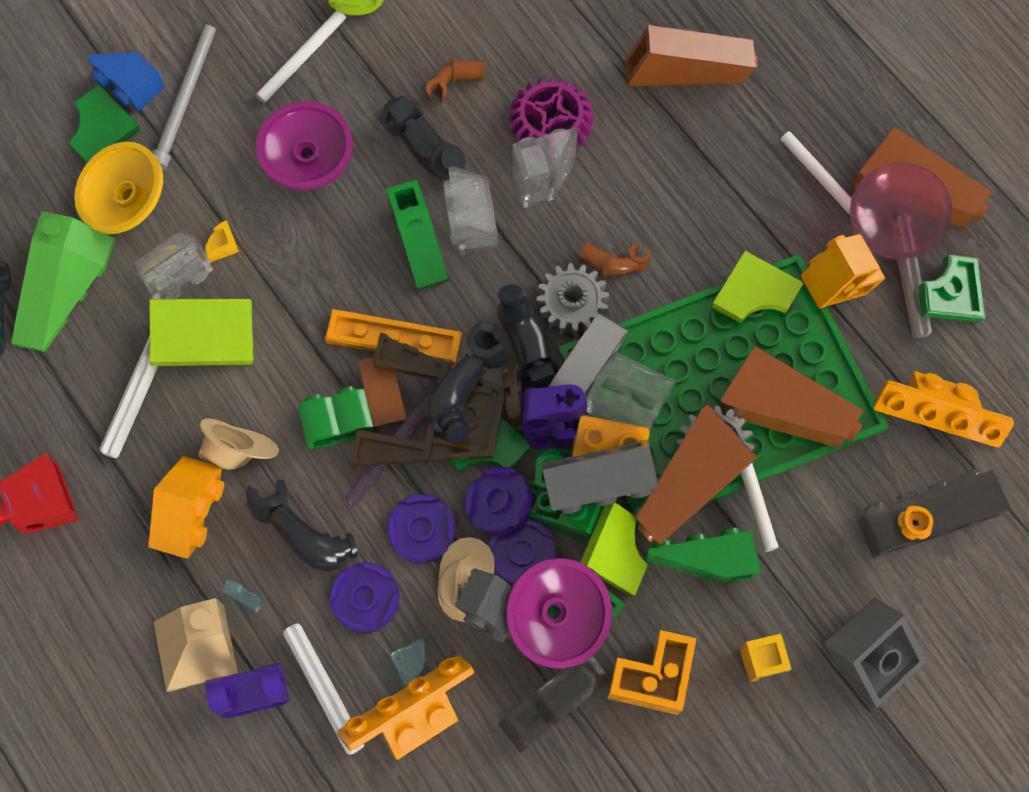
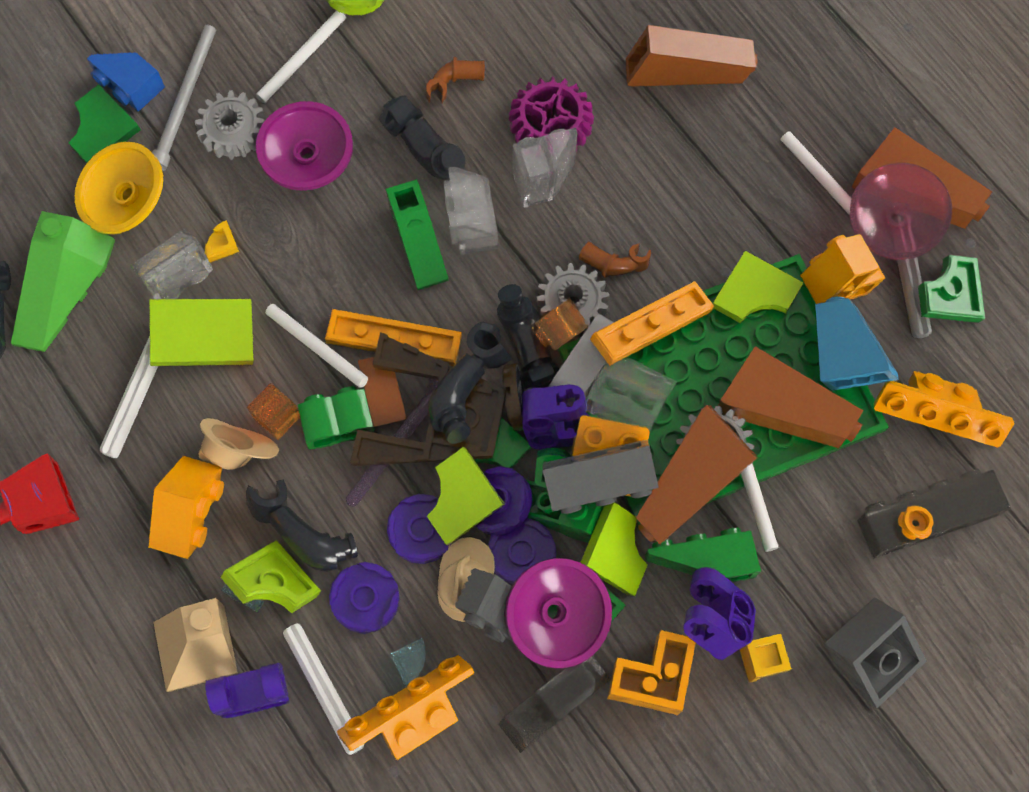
(225, 112): none -> light grey gear
(273, 577): none -> lime tile
(274, 411): none -> clear orange brick
(317, 345): none -> white bar
(464, 497): none -> lime tile
(560, 325): none -> clear orange brick
(651, 323): none -> light orange tile
(725, 617): none -> dark purple piece
(849, 348): none -> dark azure slope

